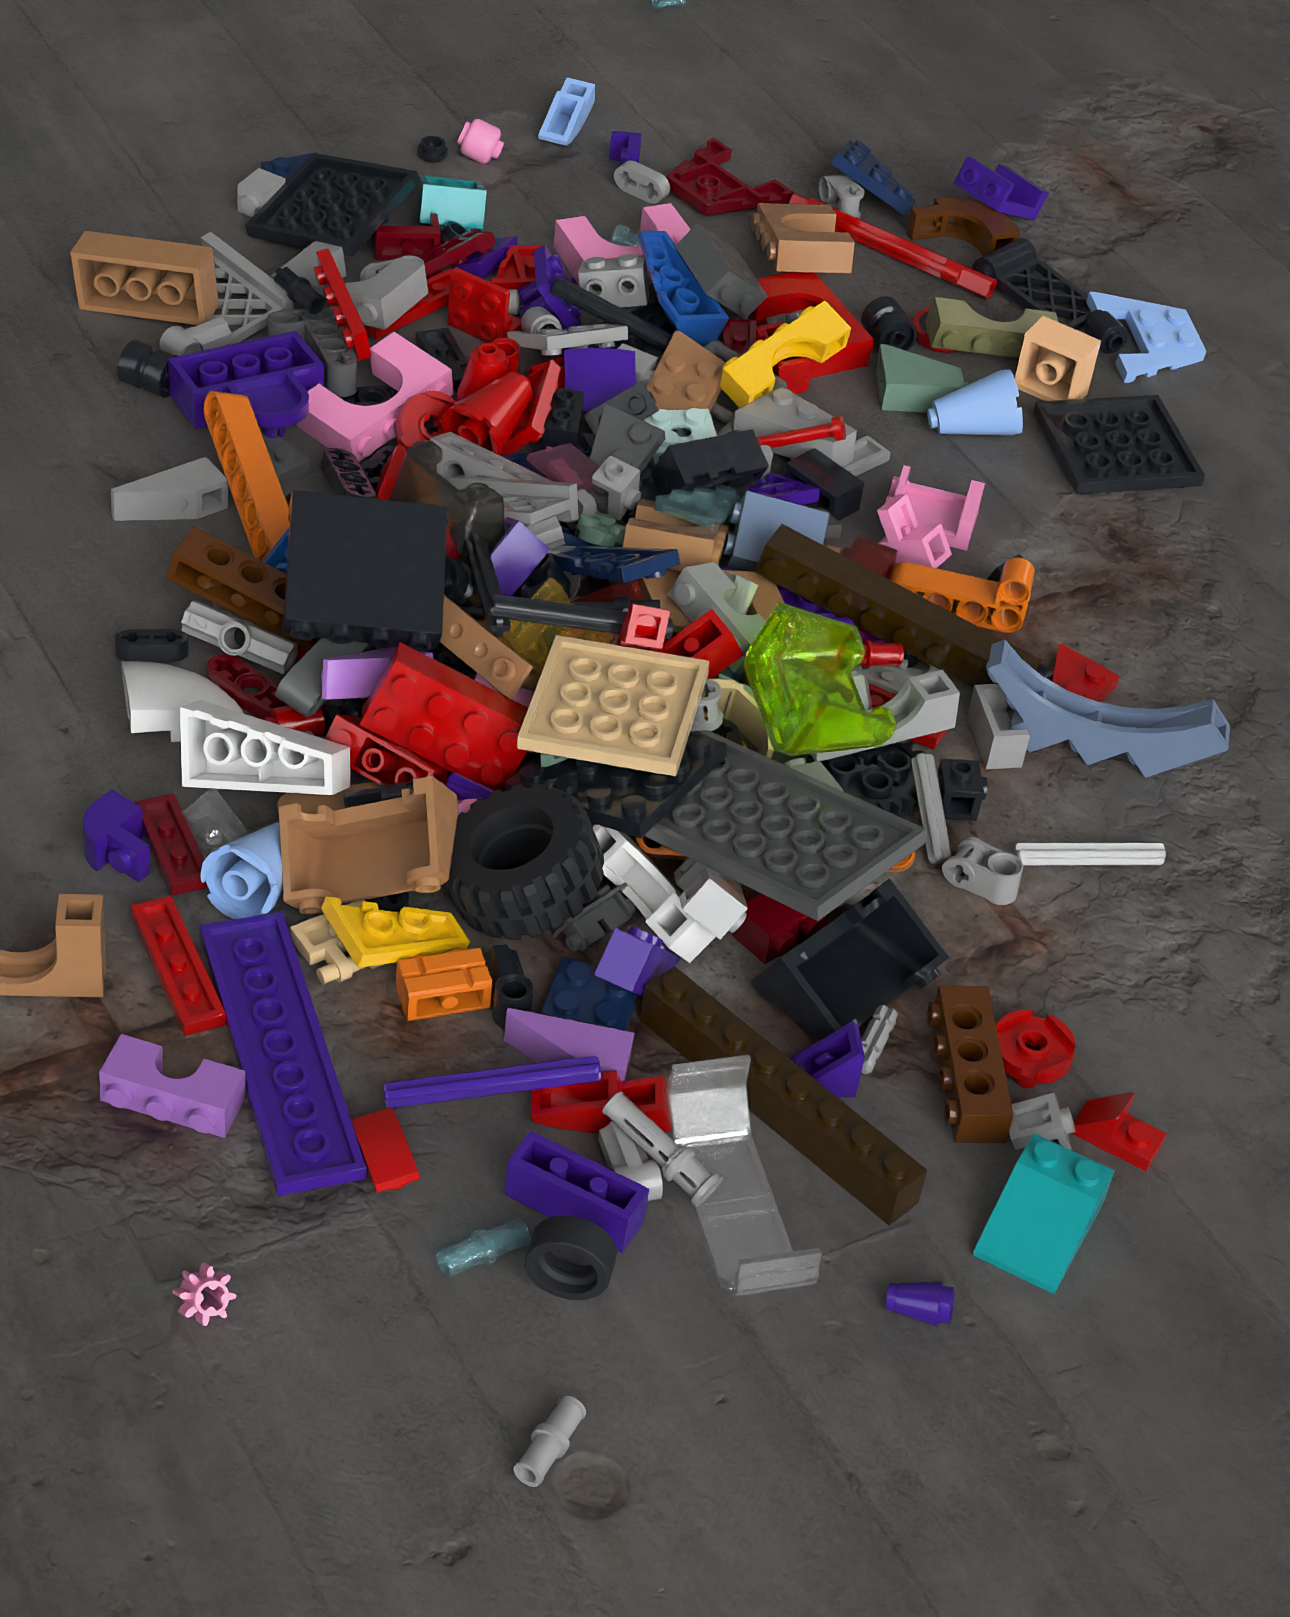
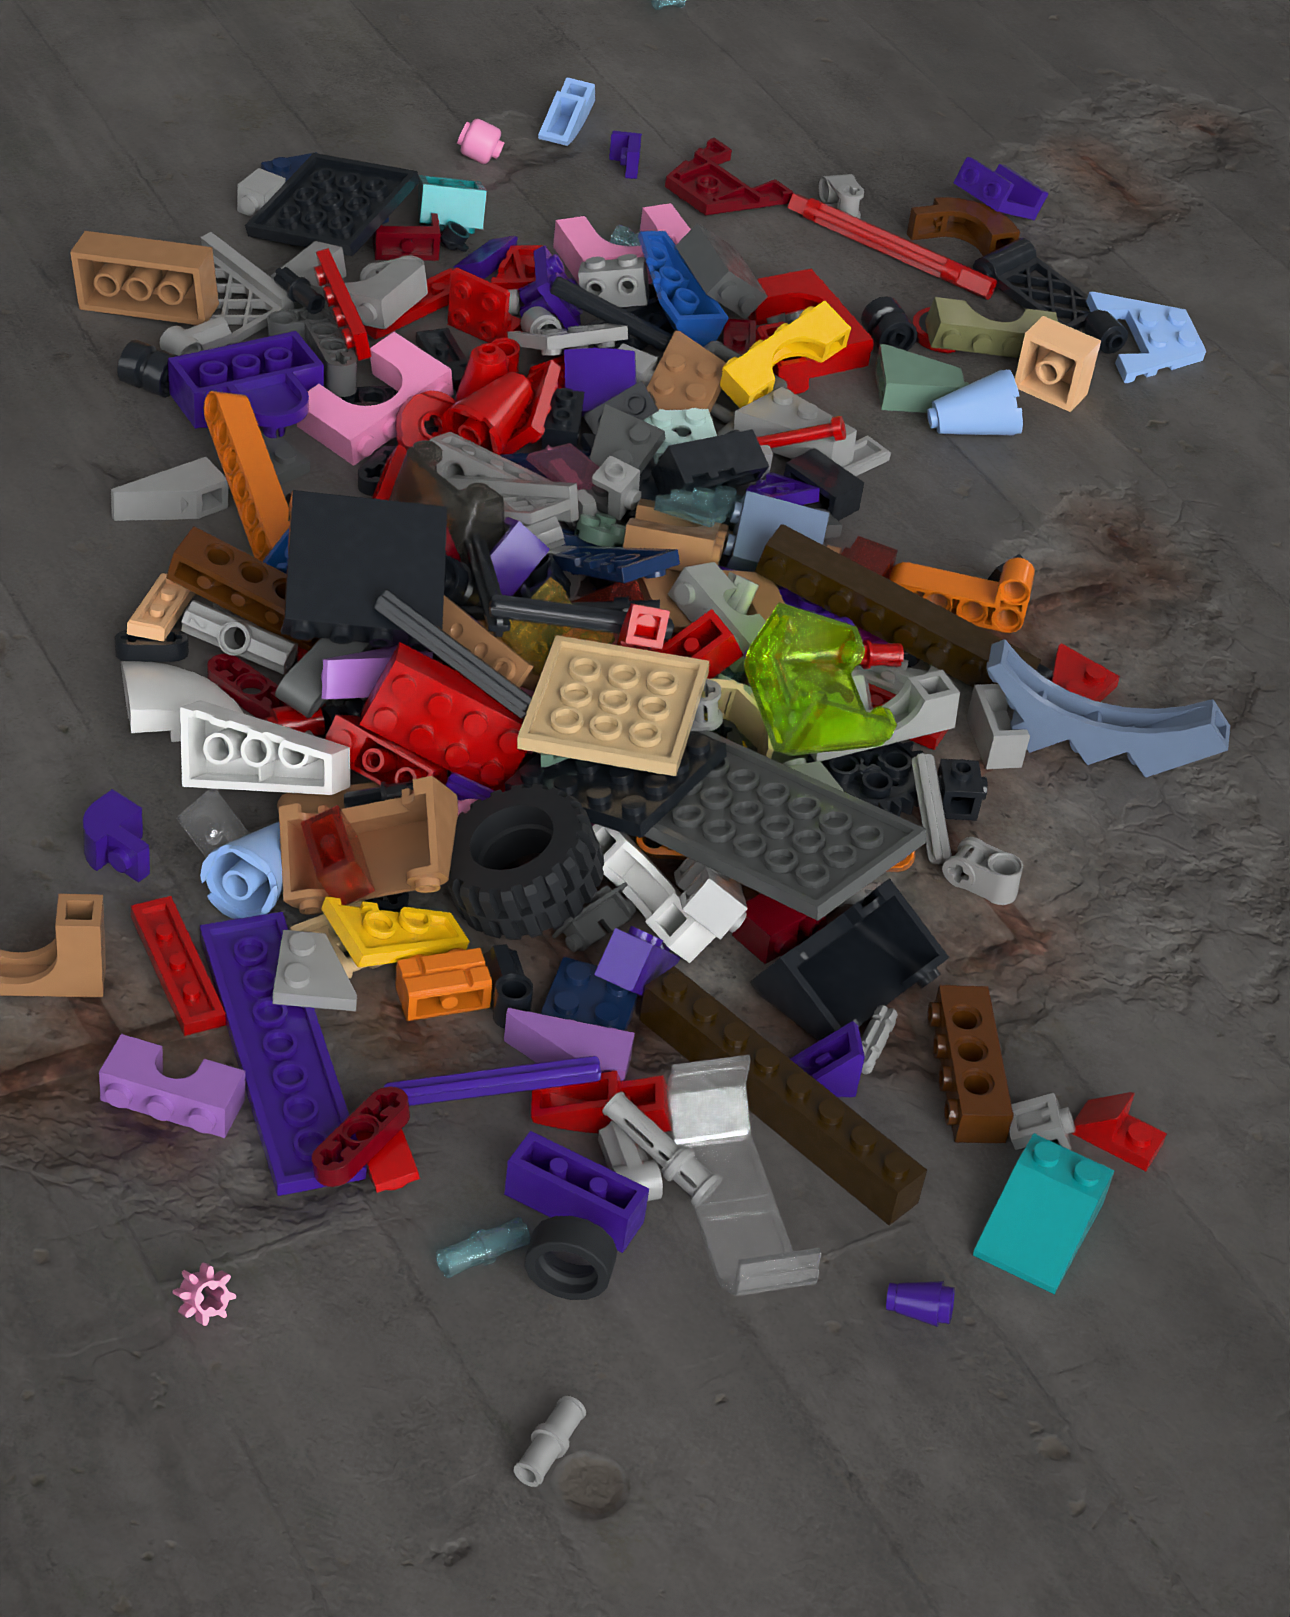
(159, 610): none -> light nougat tile
(172, 844): dark red plate -> none
(311, 974): none -> light grey wing
(337, 856): none -> clear red brick
(345, 474): black beam -> none
(358, 1153): none -> dark red beam
(432, 149): black plate -> none
(453, 653): none -> black axle
(456, 250): dark red hinge -> none
(641, 184): light grey beam -> none
(802, 238): medium nougat arch -> none
(866, 170): dark blue plate -> none
(914, 542): bright pink brick -> none
(932, 506): bright pink panel -> none
(1032, 1066): red plate -> none
(1090, 853): axle -> none
(1118, 444): black plate -> none

